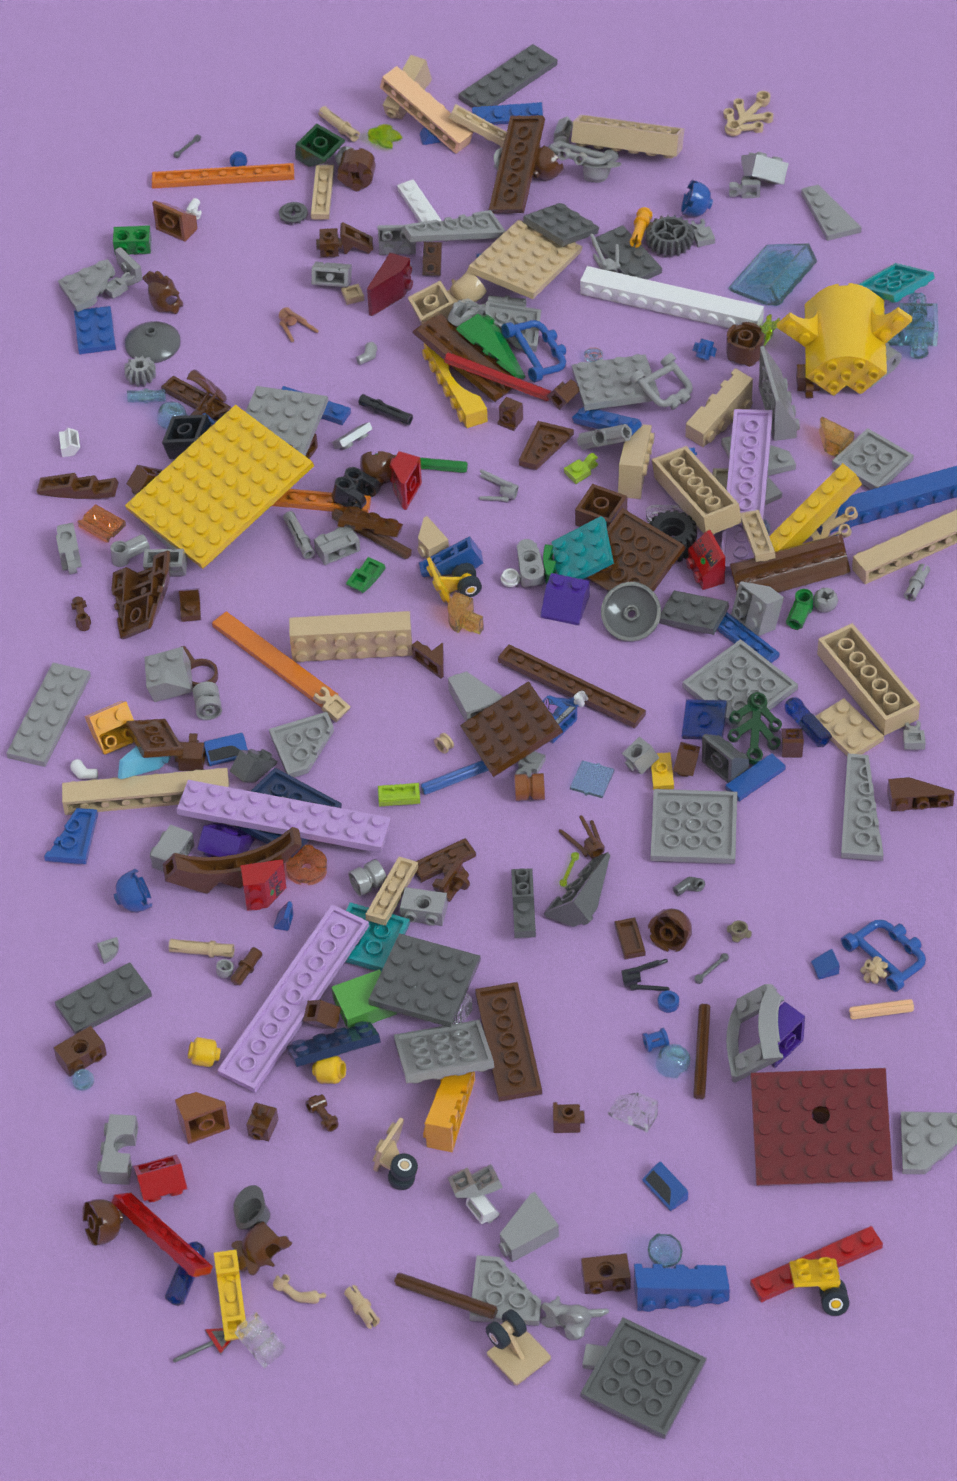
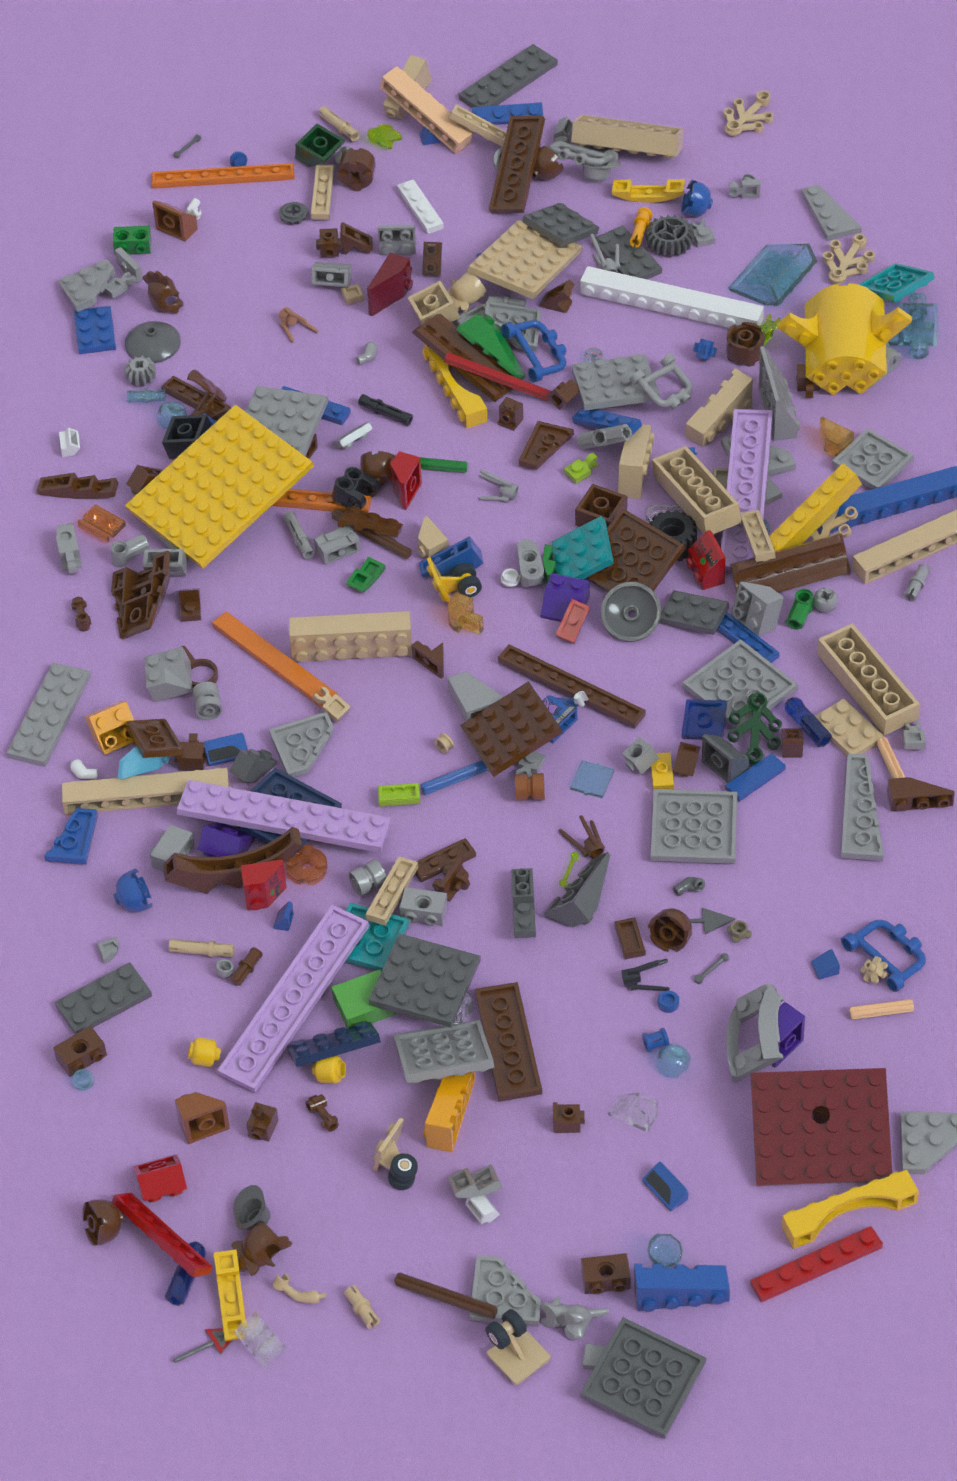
(119, 1132): light grey arch -> none
(321, 1014): reddish brown brick -> none
(464, 310): light grey piece -> none
(478, 226): light grey wing -> none
(528, 1229): light grey slope -> none
(558, 297): none -> reddish brown slope
(572, 621): none -> plate
(648, 193): none -> yellow slope
(701, 1051): reddish brown axle -> none
(712, 920): none -> dark grey piece
(766, 169): slope -> none
(825, 1274): yellow plate -> none
(839, 274): none -> tan plant
(889, 758): none -> light nougat axle
(891, 1192): none -> yellow arch

